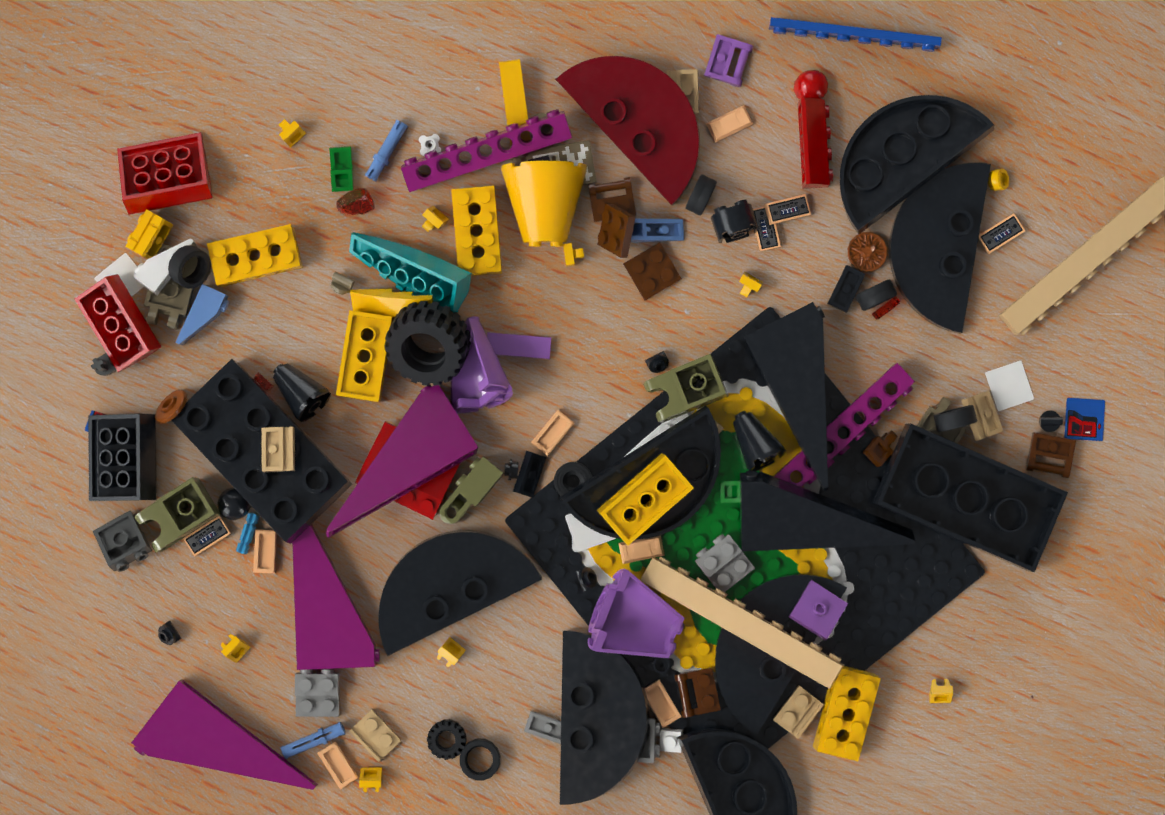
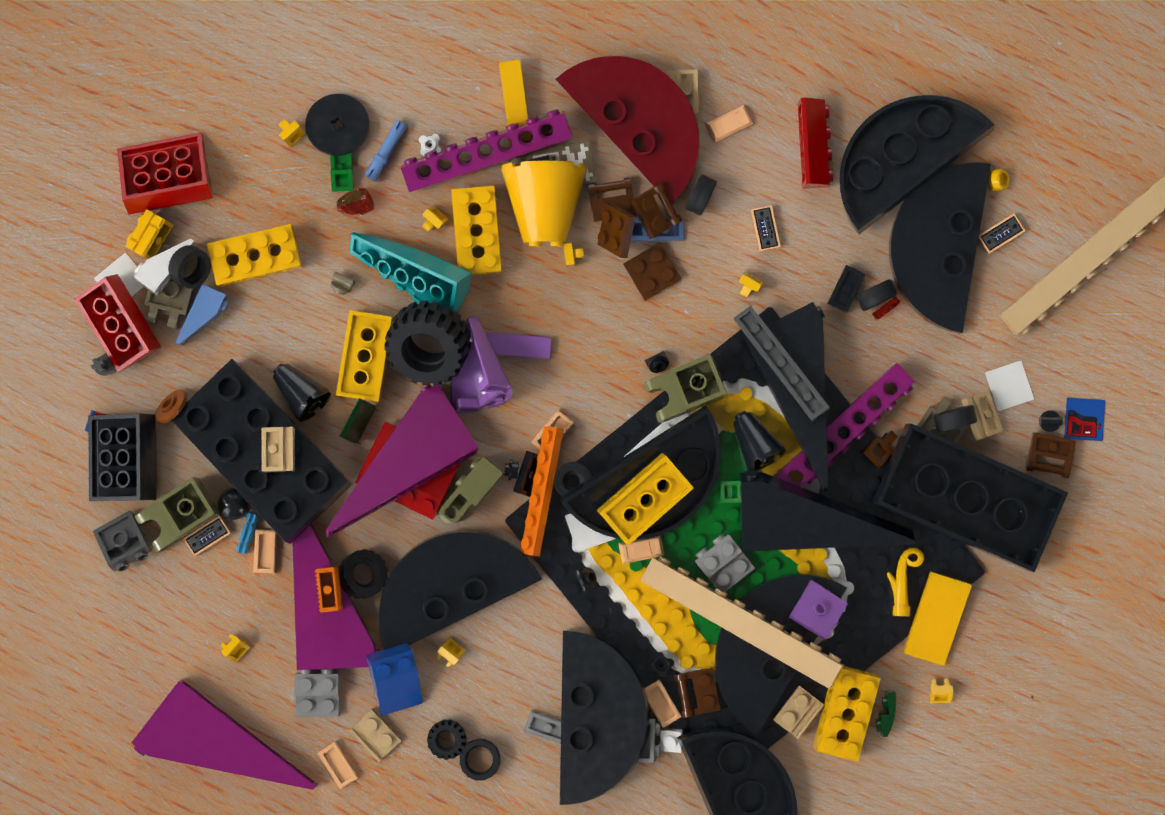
(168, 633): black plate -> none
(264, 383): clear red tile -> none
(329, 589): none -> orange brick
(335, 730): medium blue pin -> none
(346, 137): none -> black piece
(357, 421): none -> dark green piece
(370, 778): yellow tile -> none
(378, 569): none -> black tyre
(384, 301): yellow slope -> none
(395, 678): none -> blue slope
(541, 491): none -> orange plate
(633, 620): medium lavender cone -> none
(650, 213): none -> reddish brown plate
(721, 59): medium lavender plate -> none
(734, 222): black brick -> none
(781, 363): none -> dark grey plate
(787, 209): tile -> none
(811, 85): red hair -> none
(863, 35): blue plate -> none
(867, 252): dark orange wheel -> none
(886, 720): none -> dark green slope
(899, 586): none -> yellow plant
(937, 618): none -> yellow tile

